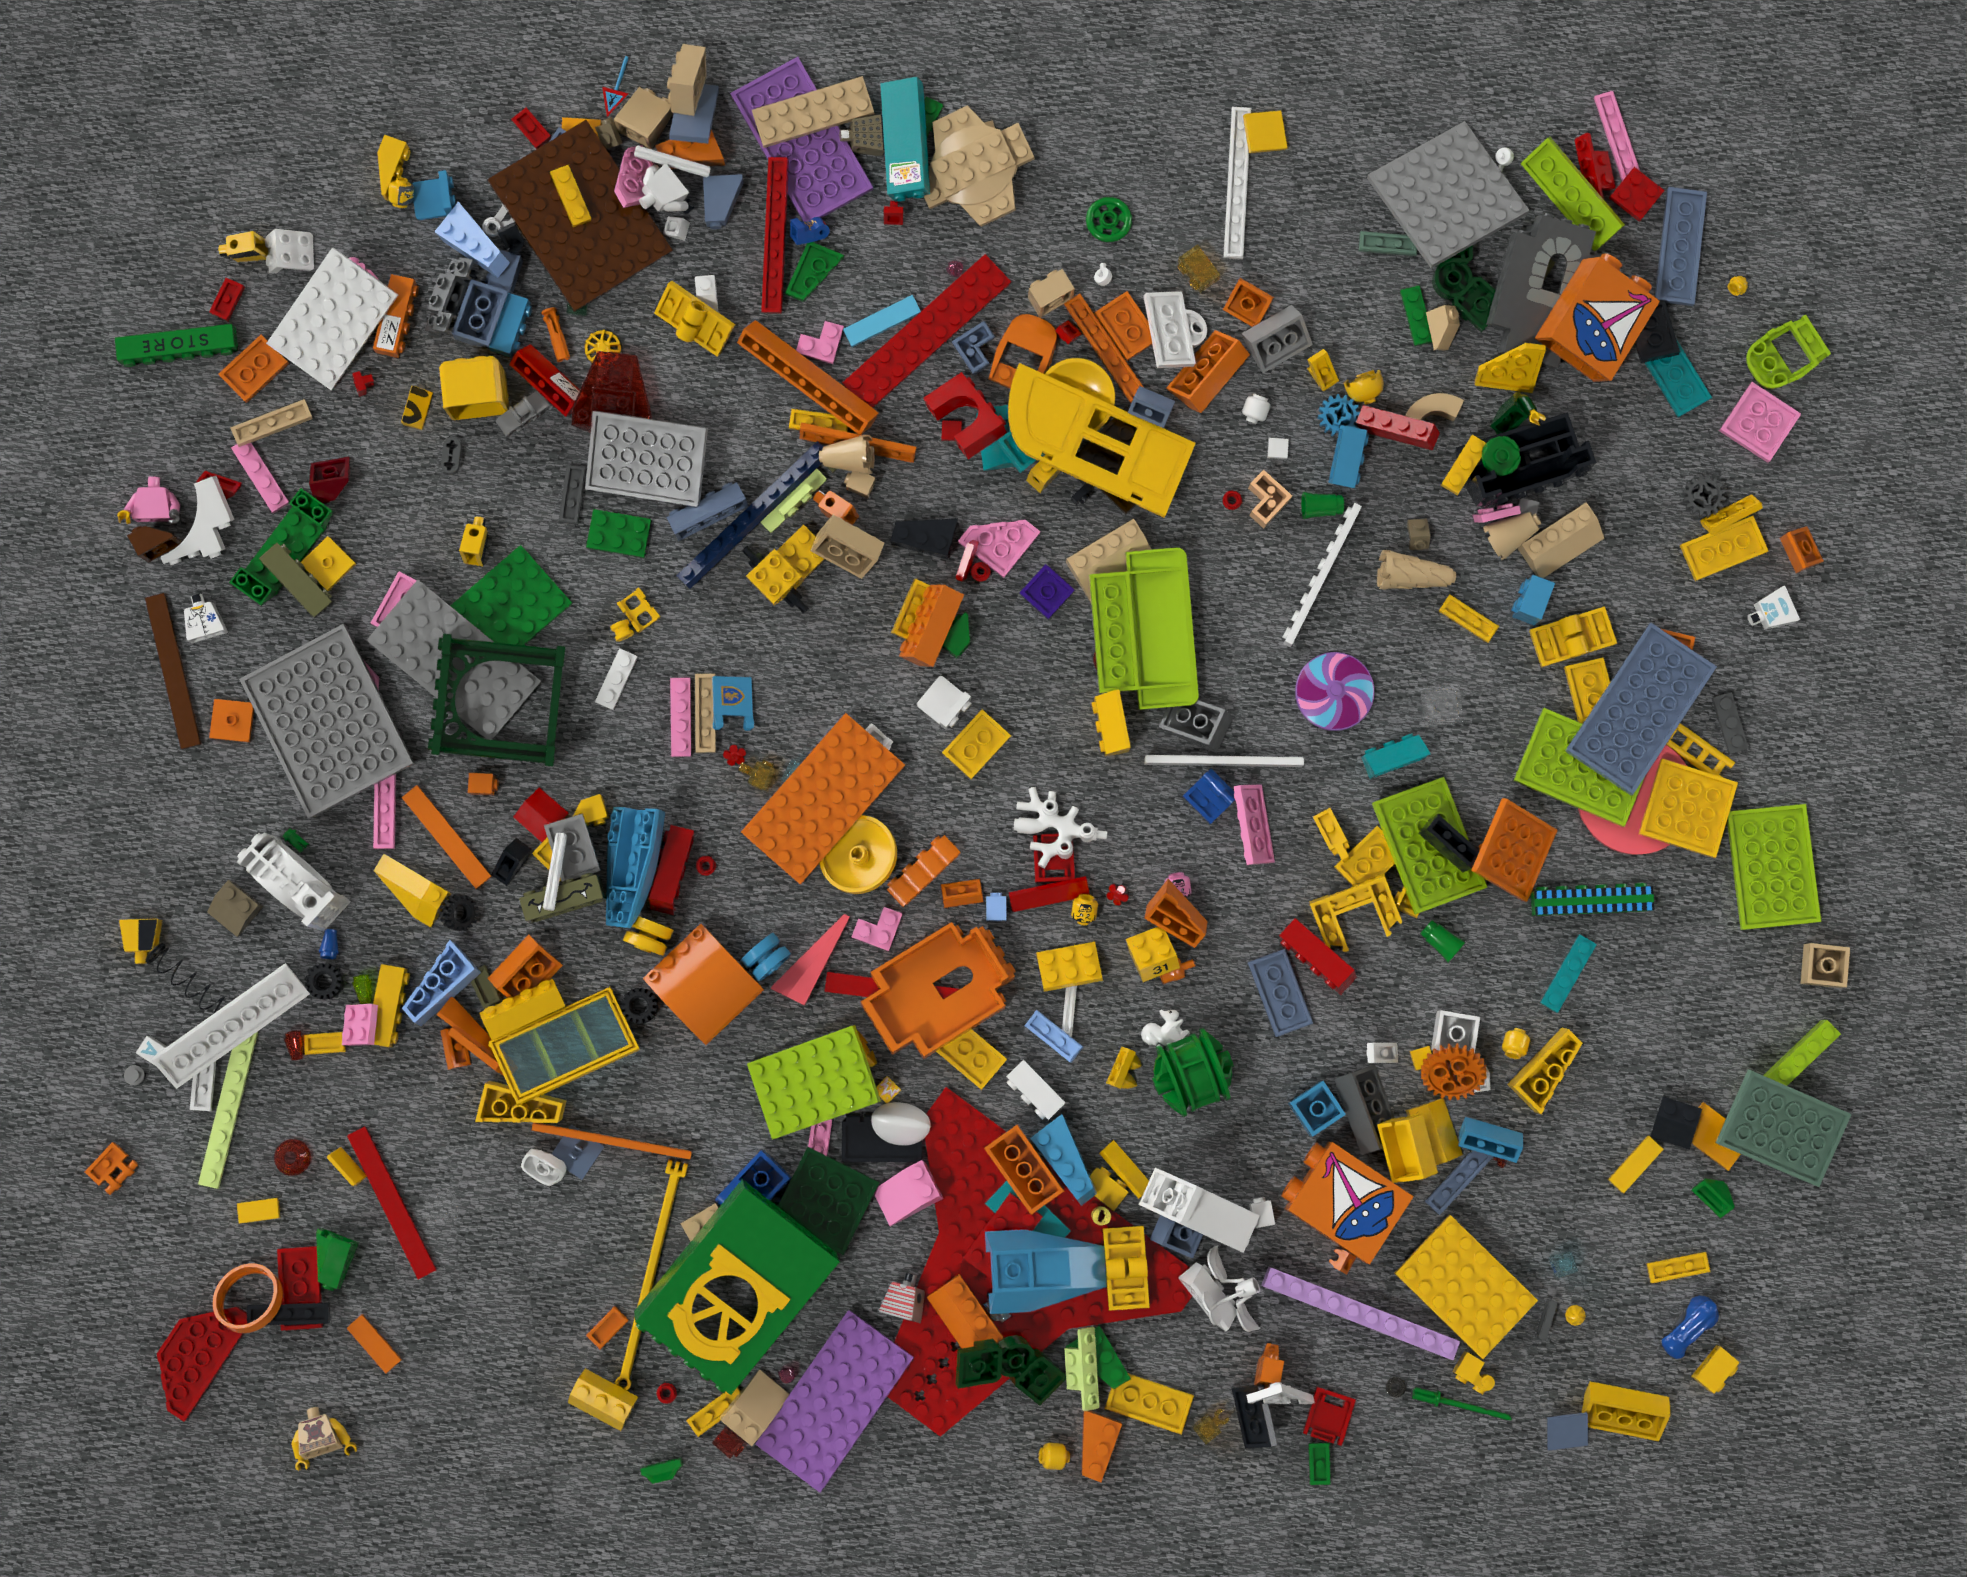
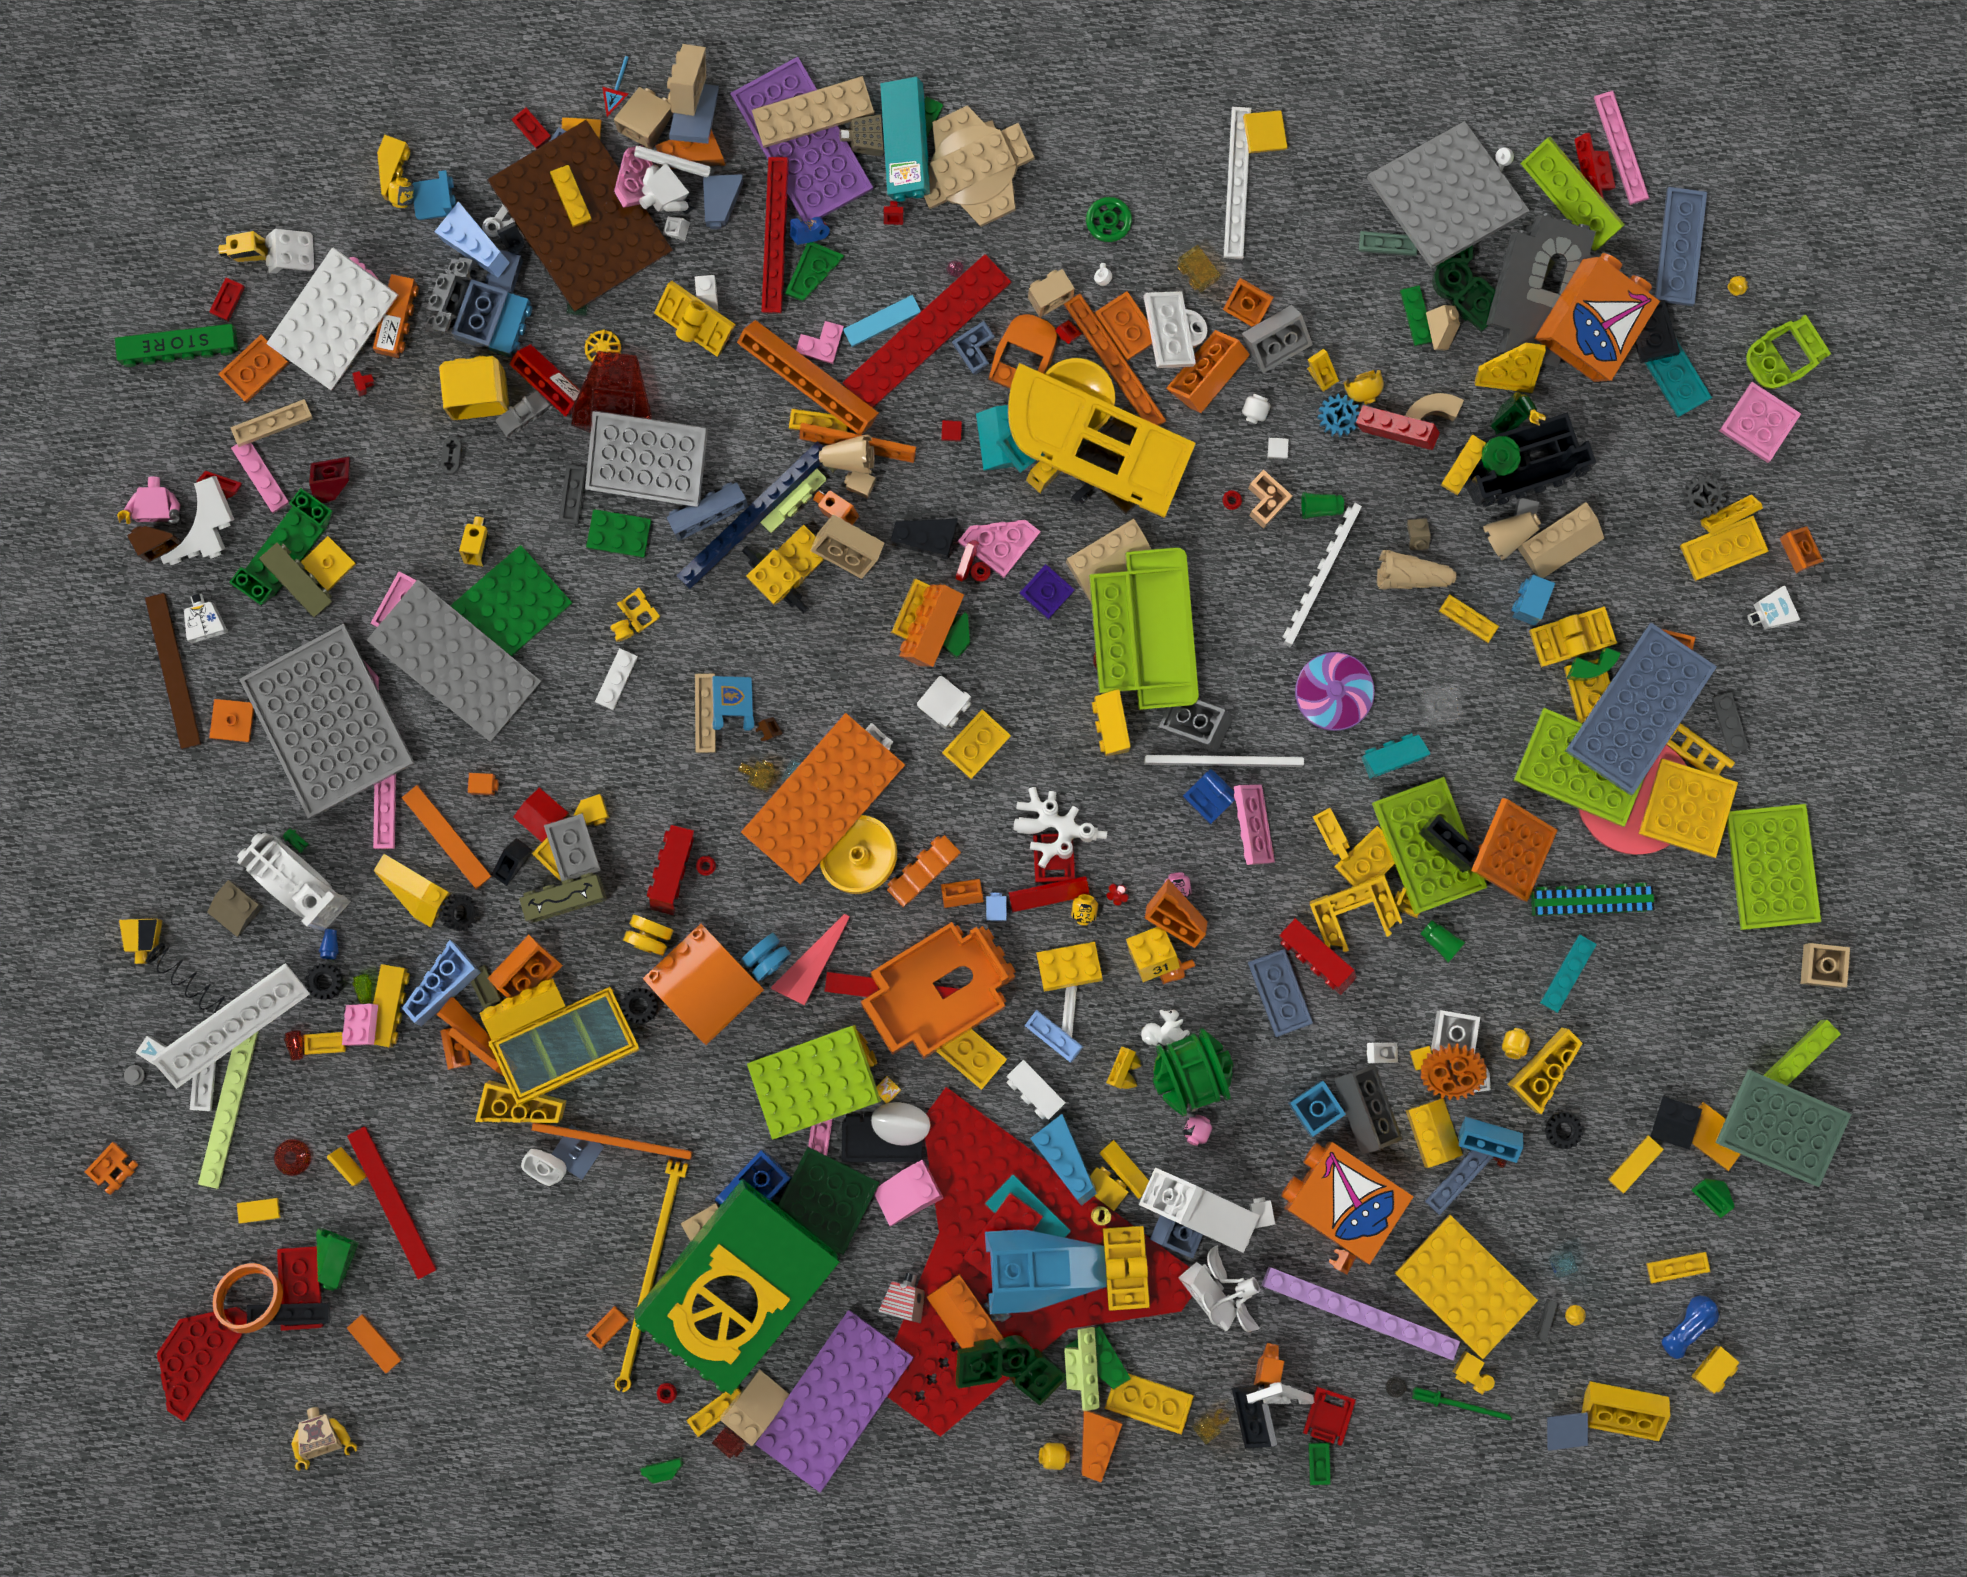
(416, 407): slope -> none
(483, 747): dark green arch -> none
(555, 871): white axle -> none
(556, 334): orange piece -> none
(602, 1399): yellow slope -> none
(608, 133): dark tan bracket -> none
(631, 862): dark azure wedge -> none
(680, 717): bright pink plate -> none
(734, 755): red plant -> none
(769, 728): none -> reddish brown tile
(787, 1375): clear pink hinge -> none
(880, 934): bright pink plate -> none
(960, 393): red arch -> none
(1024, 1169): orange slope -> none
(1151, 407): sand blue brick -> none
(1197, 1130): none -> bright pink head
(1348, 456): dark azure brick -> none
(1407, 1148): yellow piece -> none
(1502, 511): bright pink plate -> none
(1576, 1130): none -> black tyre
(1584, 670): none -> green brick
(1636, 194): red plate -> none

